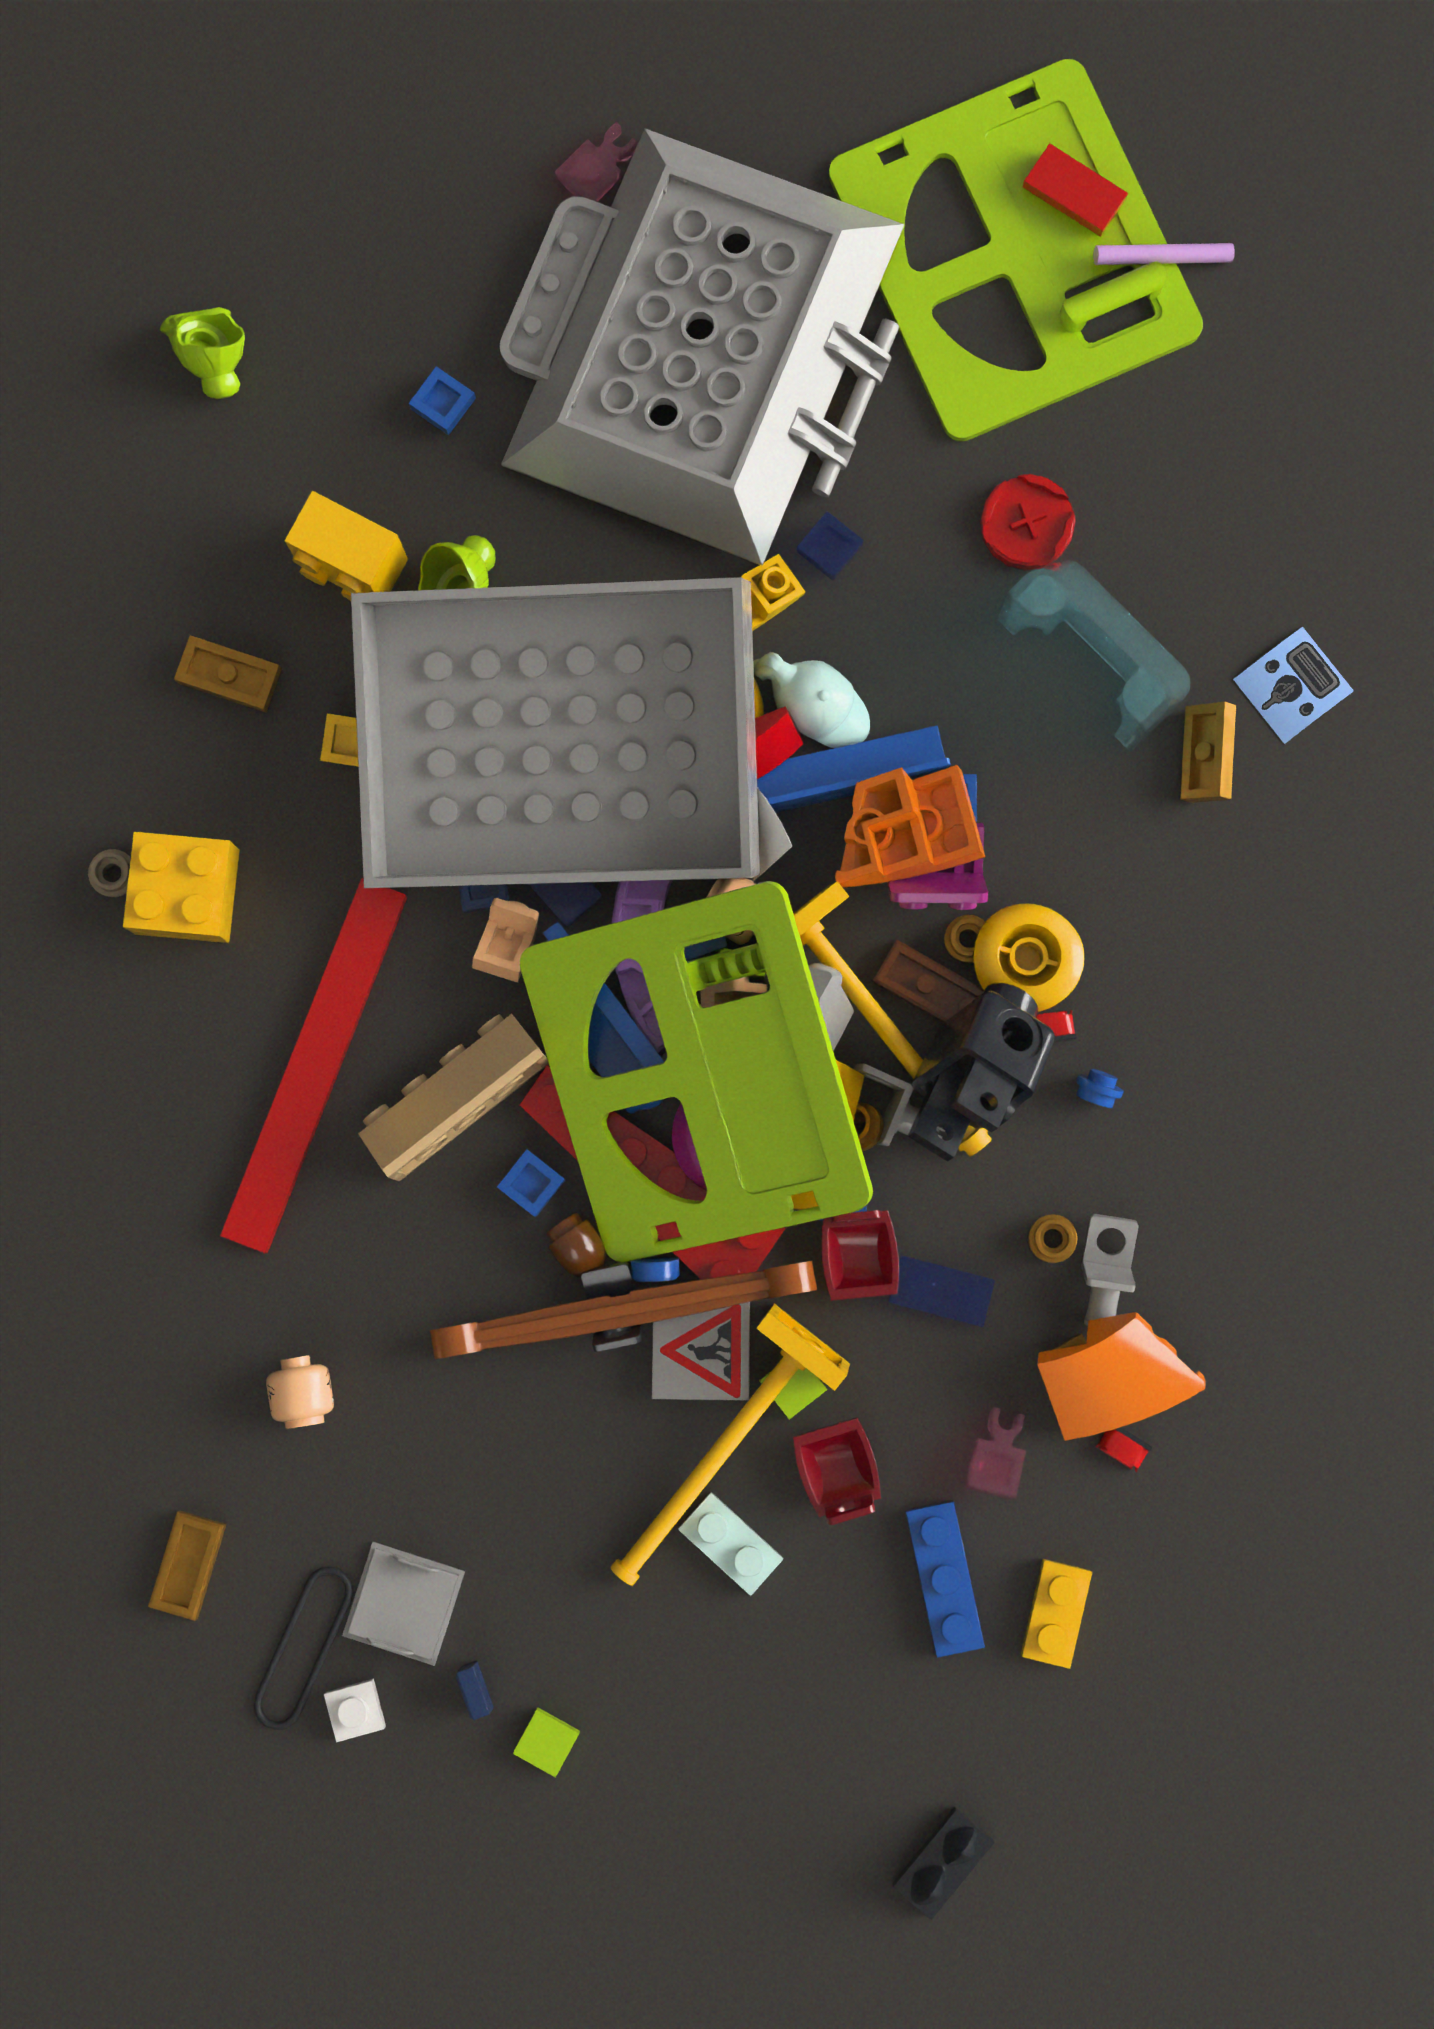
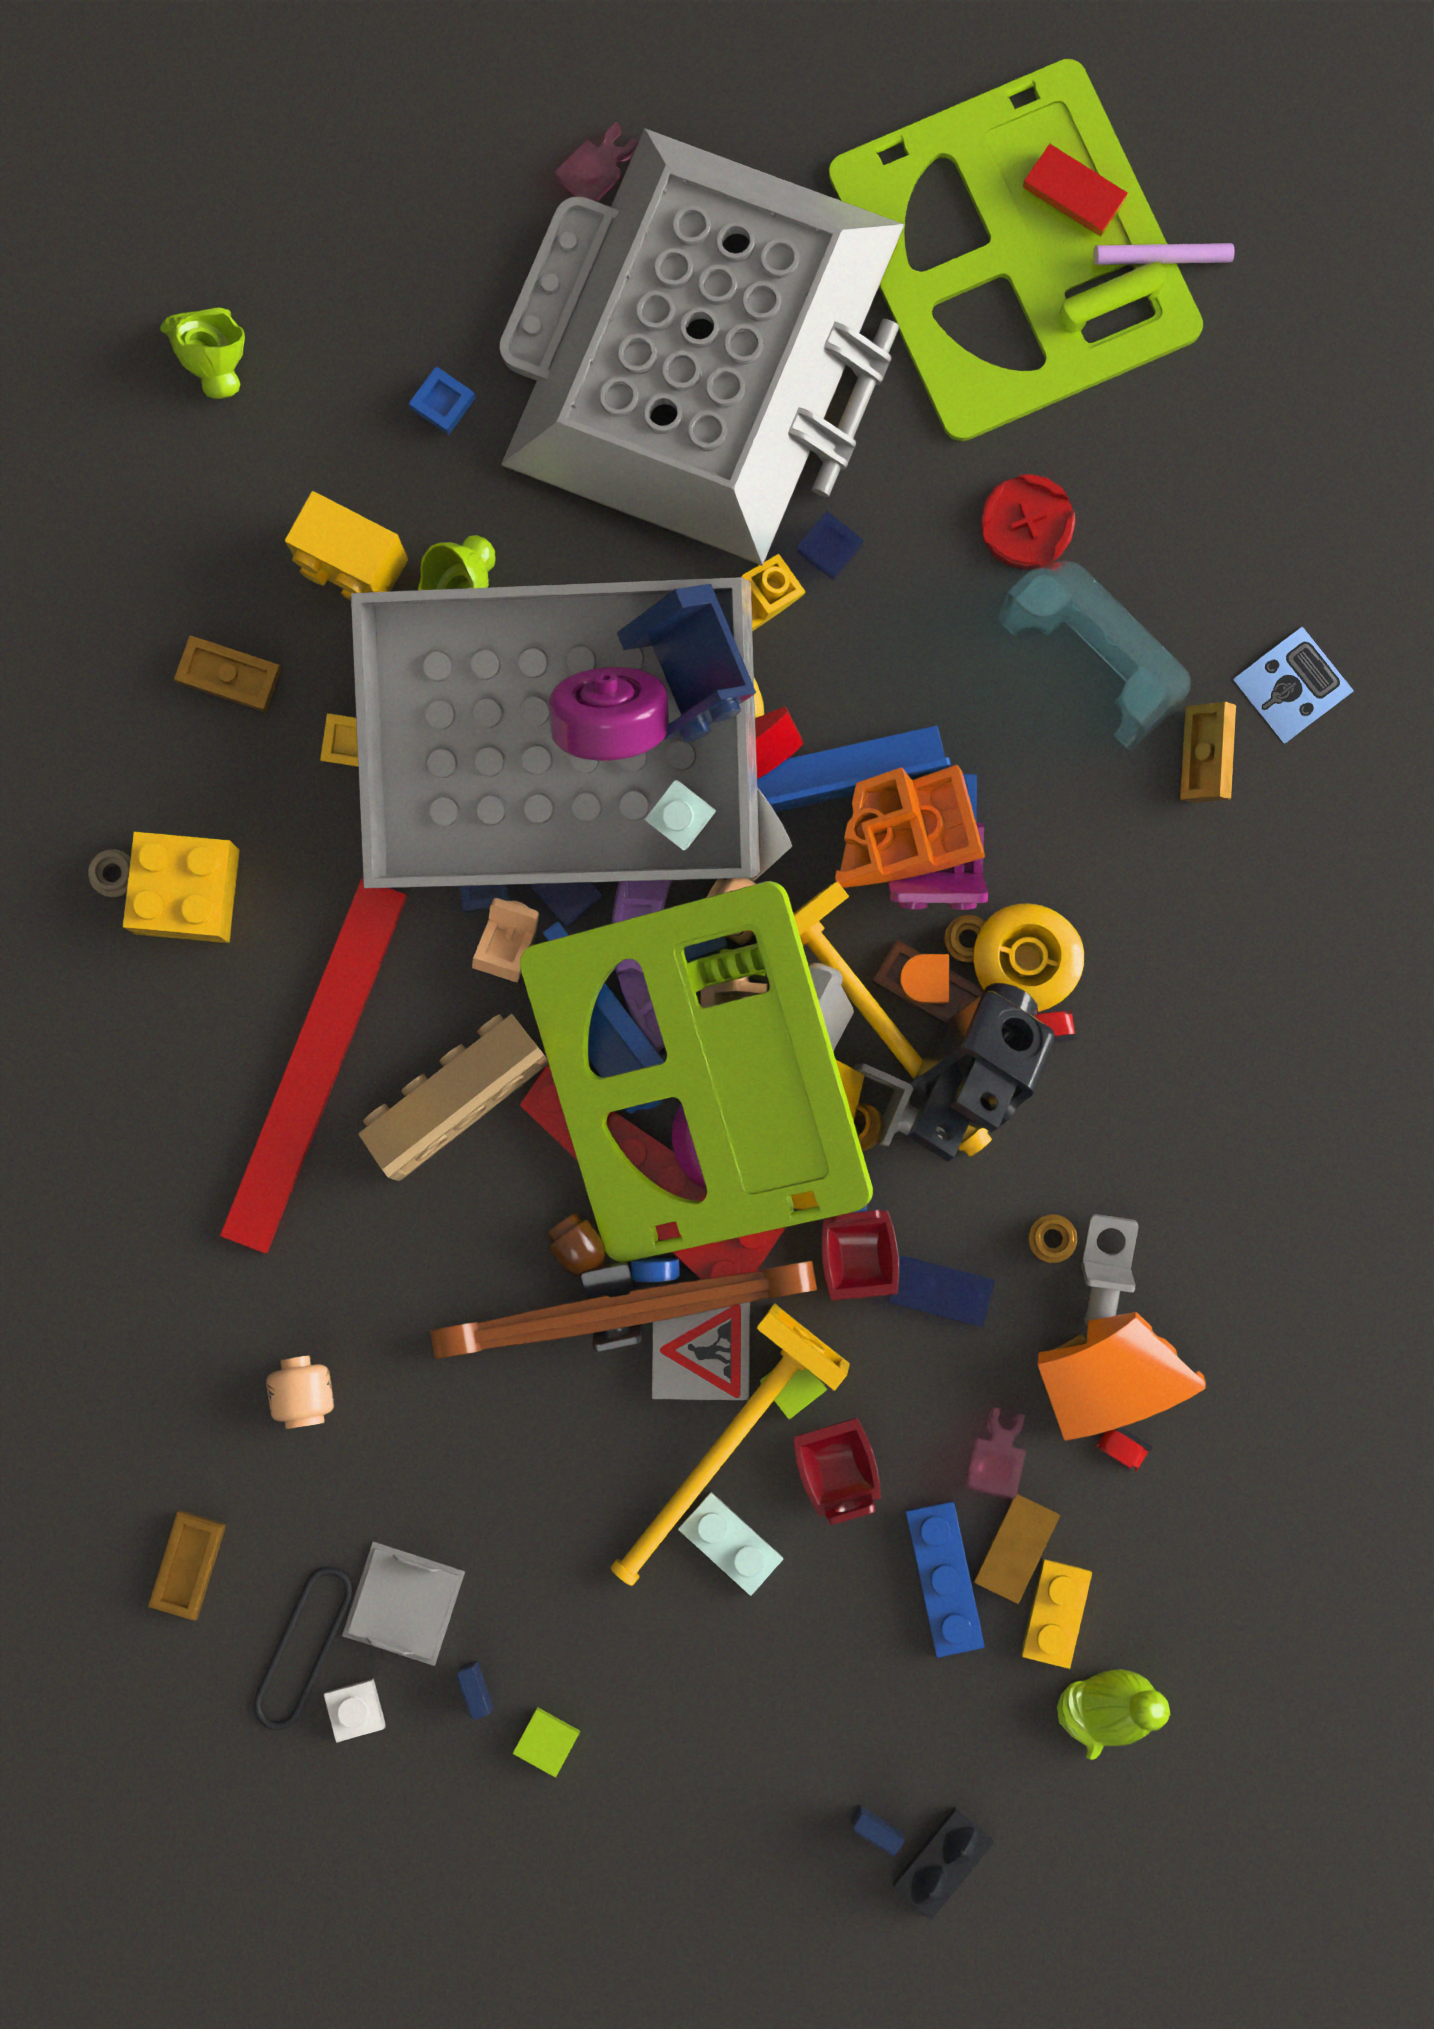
(531, 1183): blue plate -> none
(608, 713): none -> magenta wheel
(680, 815): none -> light aqua plate
(695, 658): none -> dark blue panel
(816, 699): light aqua hair -> none
(877, 1831): none -> dark blue tile
(926, 979): none -> orange tile
(1016, 1548): none -> pearl gold tile
(1098, 1088): blue plate -> none
(1111, 1710): none -> lime hair

